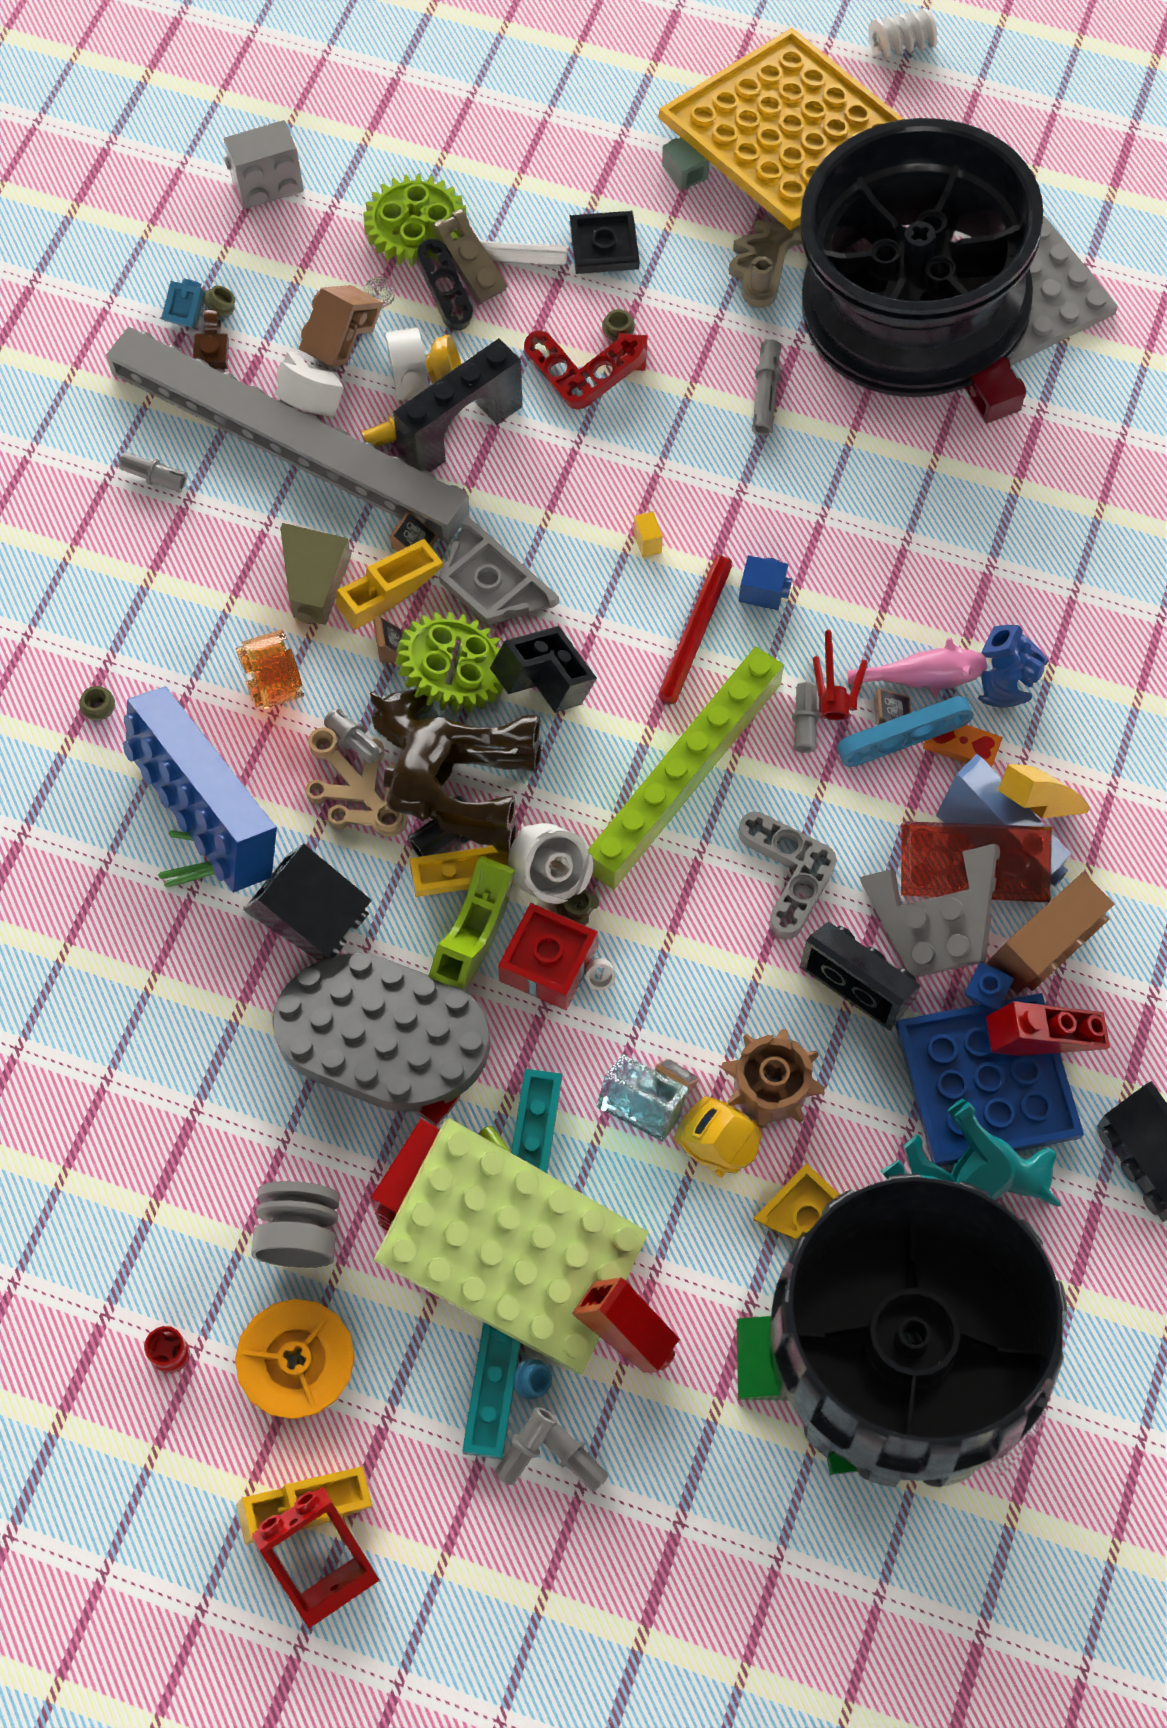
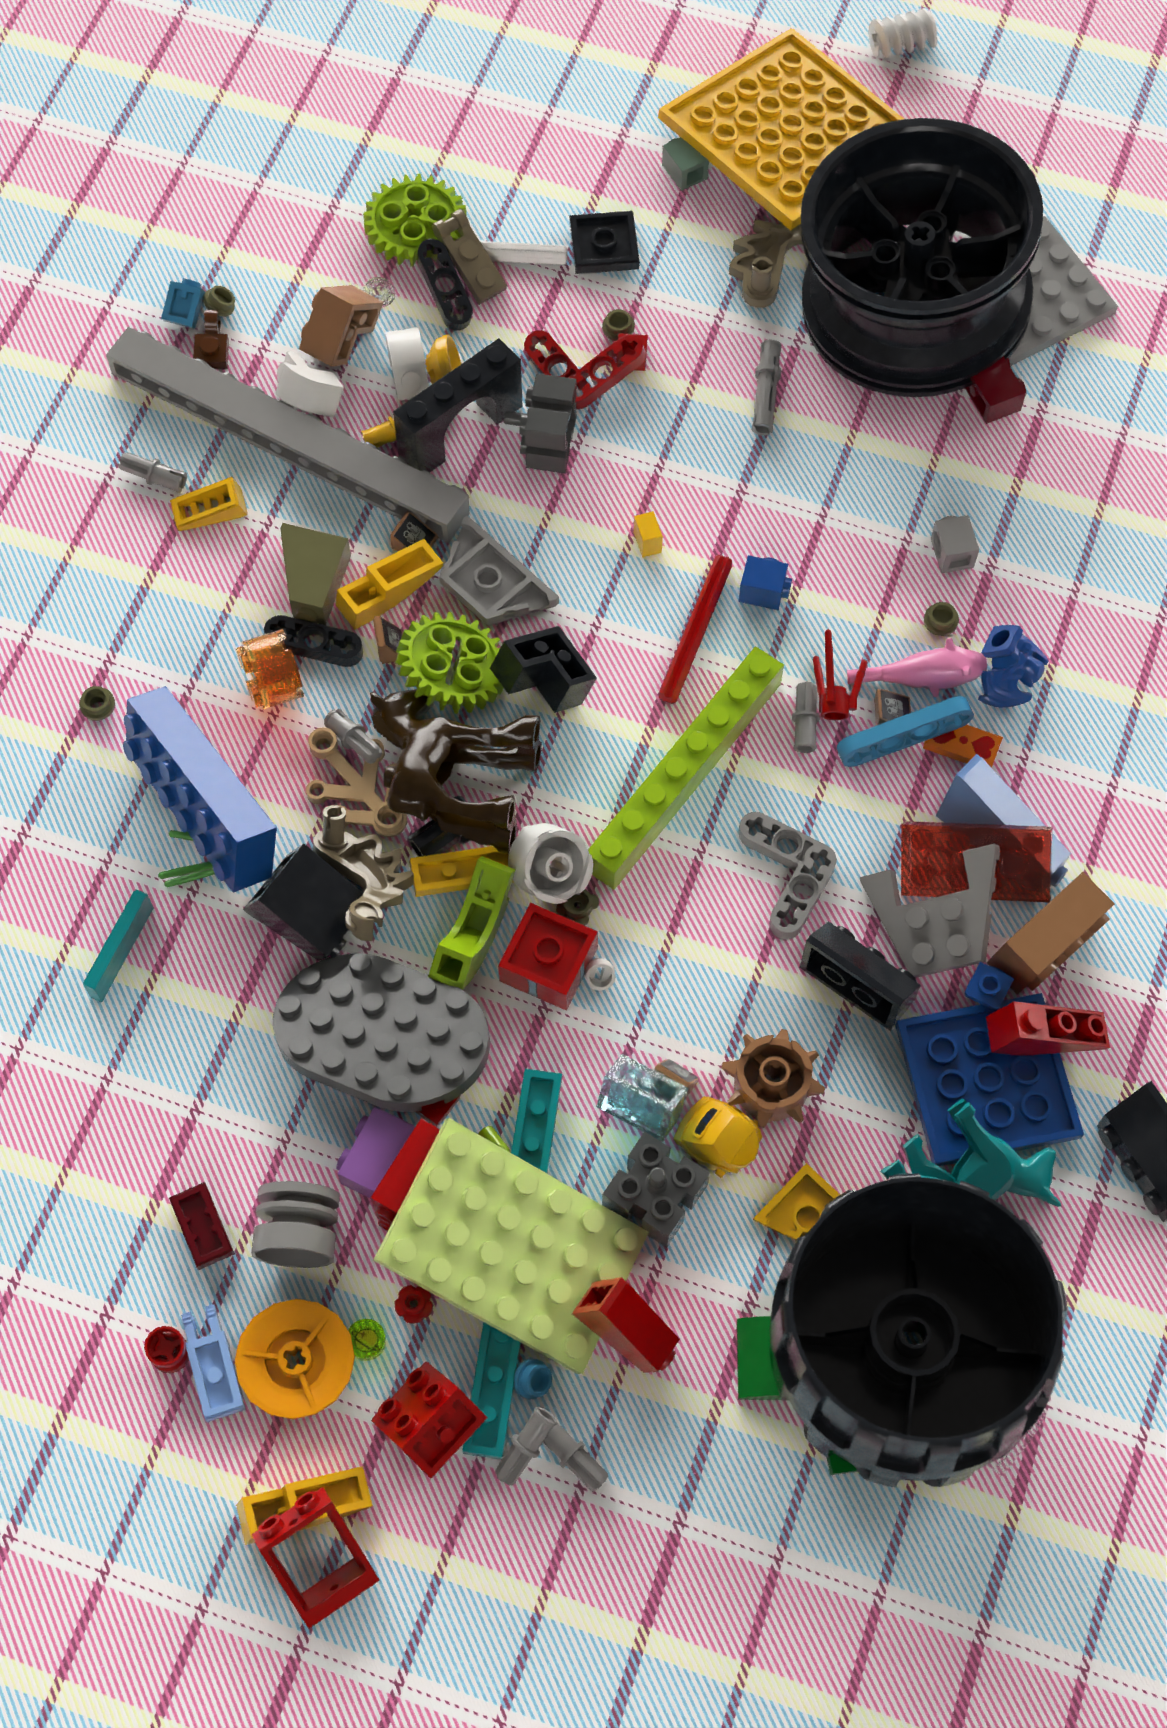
(118, 945): none -> teal tile
(201, 1226): none -> dark red plate
(213, 1368): none -> light blue hinge
(223, 512): none -> yellow slope
(263, 164): light grey brick -> none
(320, 653): none -> black beam
(366, 866): none -> dark tan animal
(367, 1339): none -> clear neon green tile
(373, 1151): none -> medium lavender brick
(413, 1314): none -> red plate
(428, 1418): none -> red bracket
(548, 422): none -> dark grey brick
(656, 1189): none -> dark grey brick
(941, 619): none -> olive plate
(954, 543): none -> light grey brick
(1041, 792): yellow slope -> none

